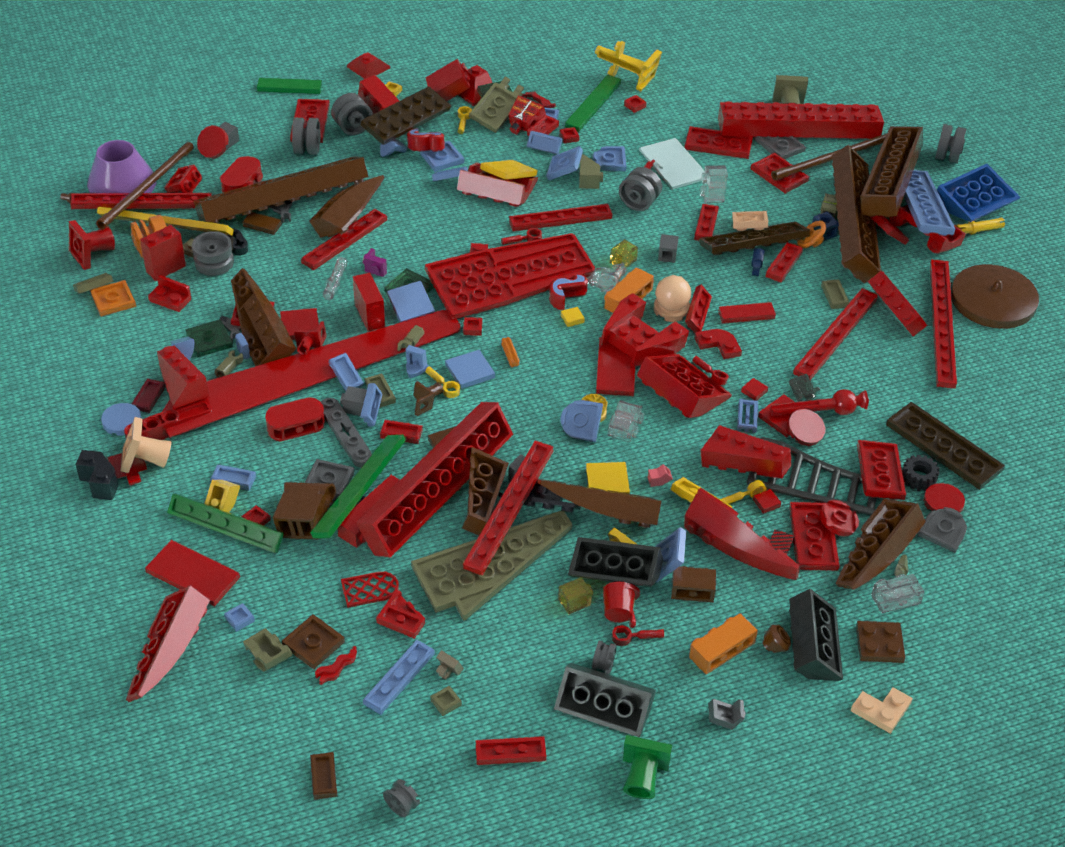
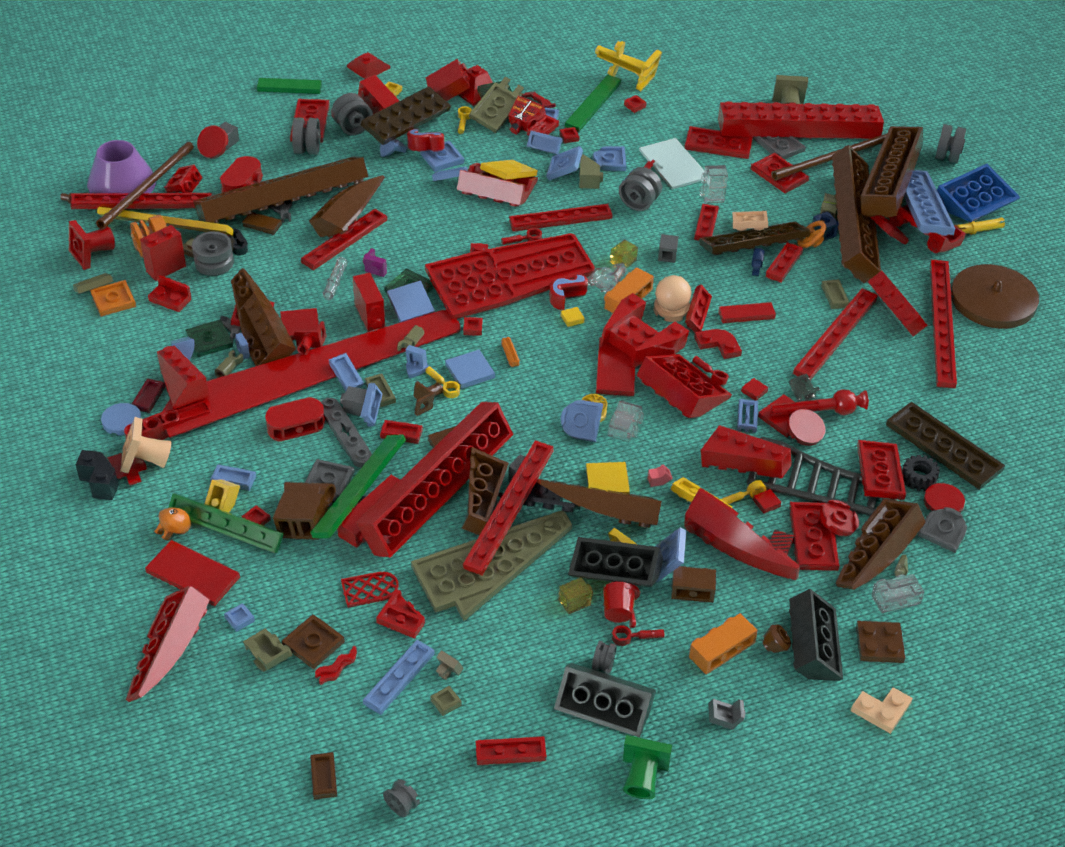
(173, 521): none -> orange piece

